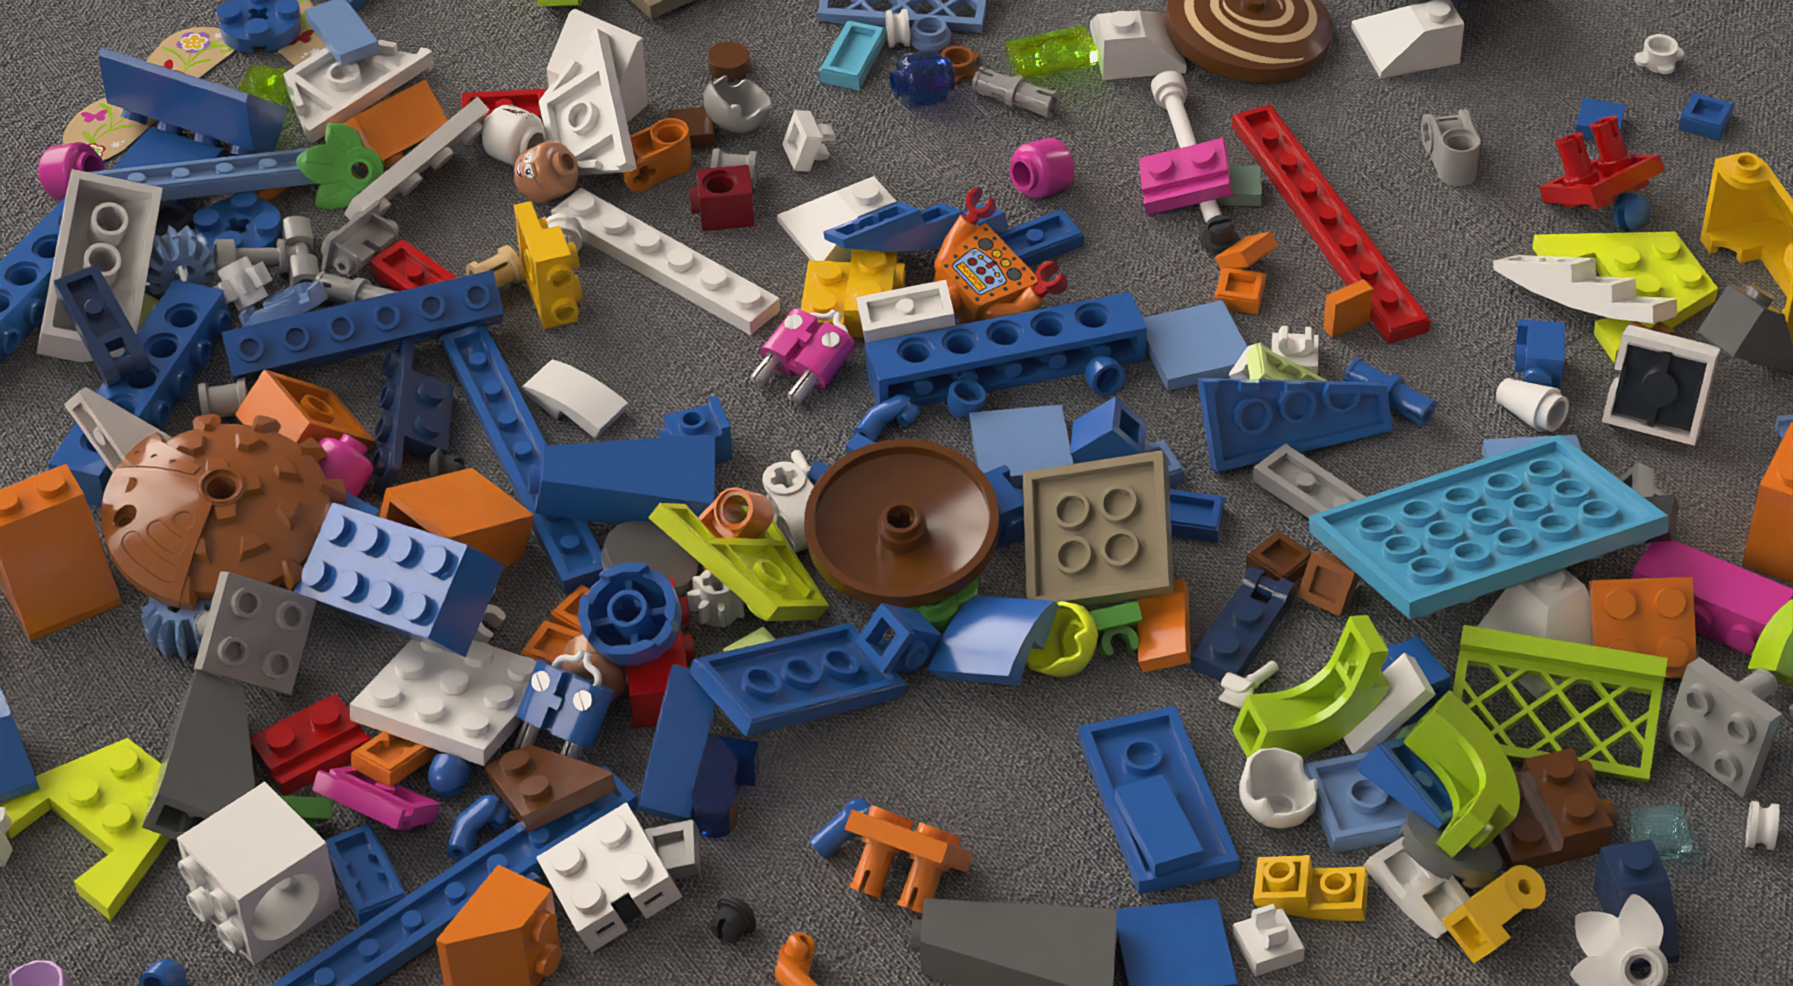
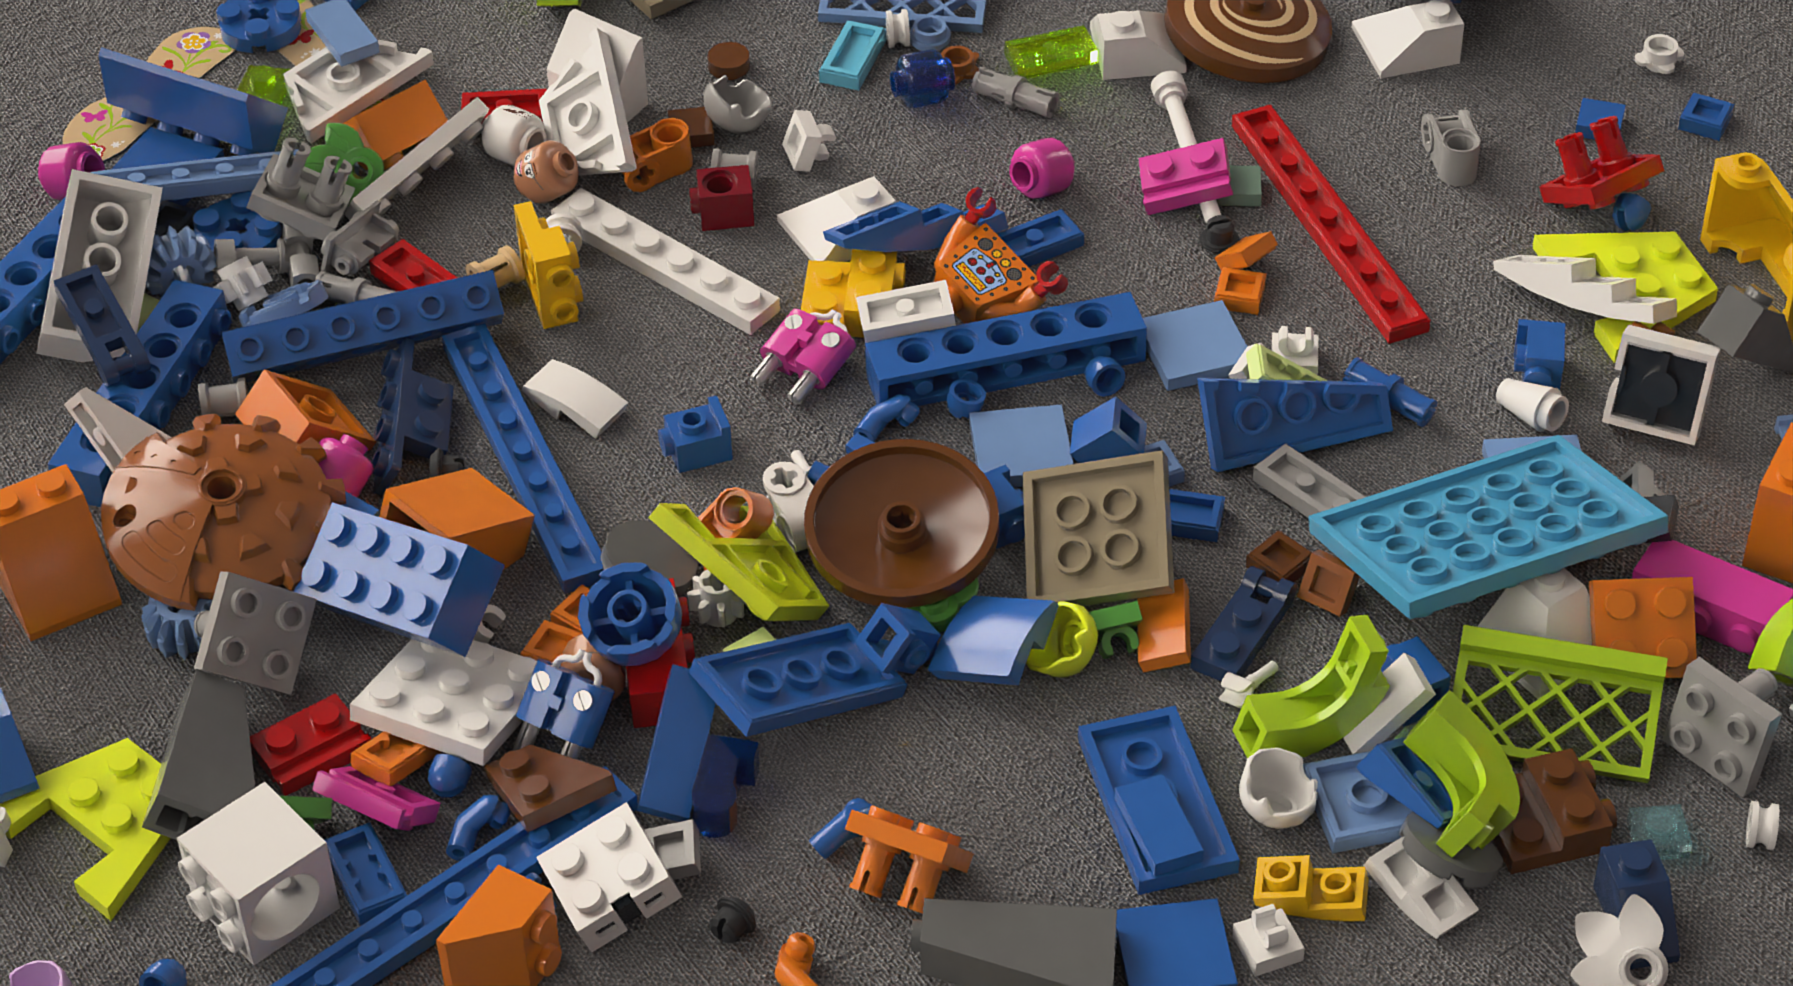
(300, 195): none -> light grey plate
(624, 478): blue slope -> none
(1347, 308): orange tile -> none
(1507, 899): yellow leg -> none

